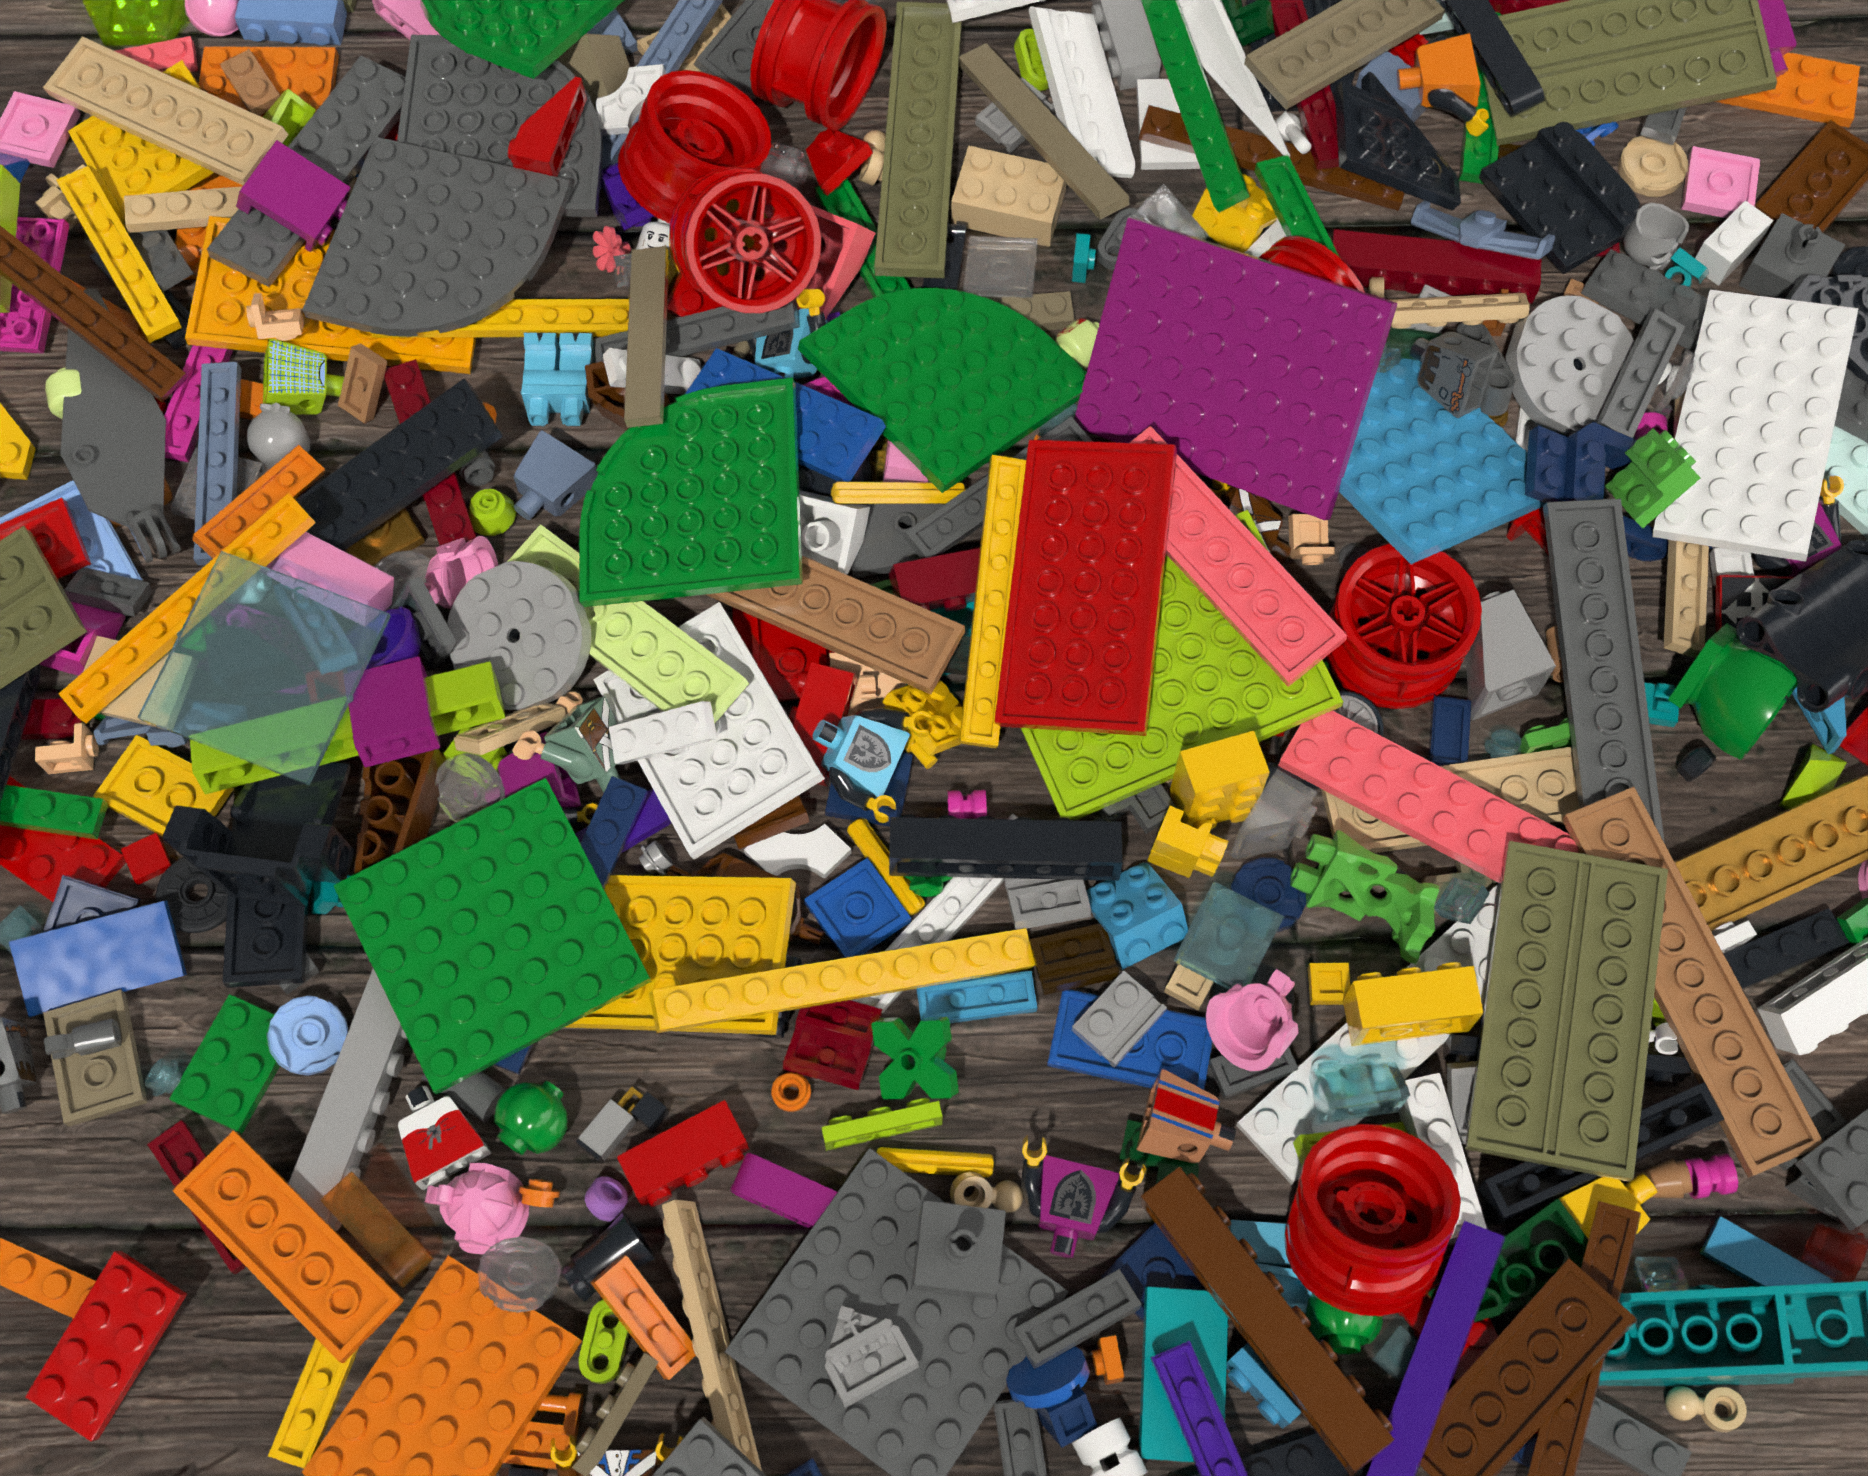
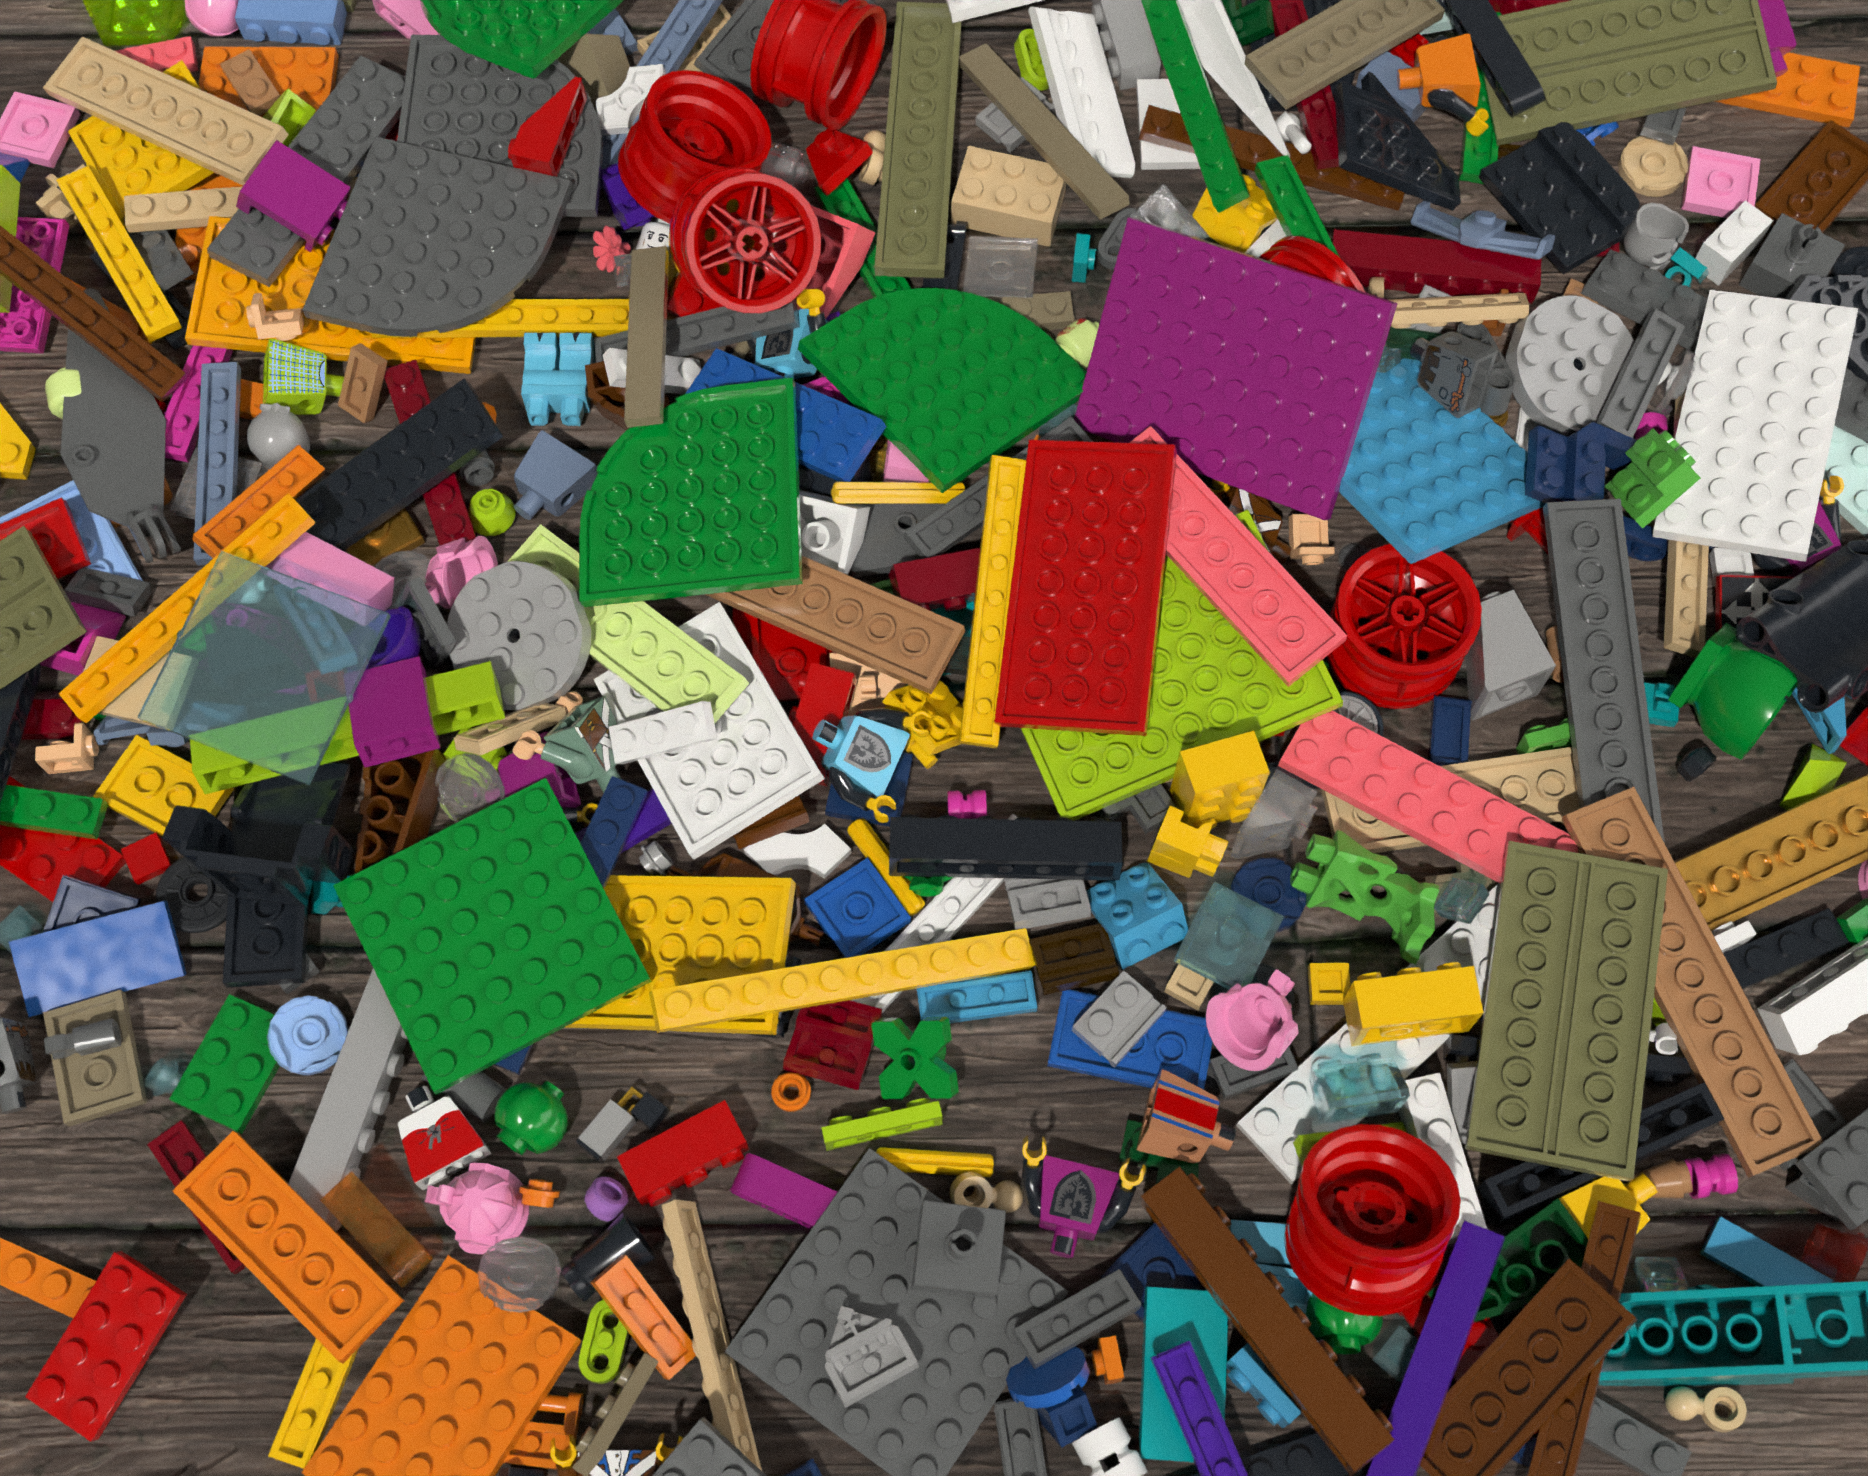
(1503, 744): clear light blue plate -> none

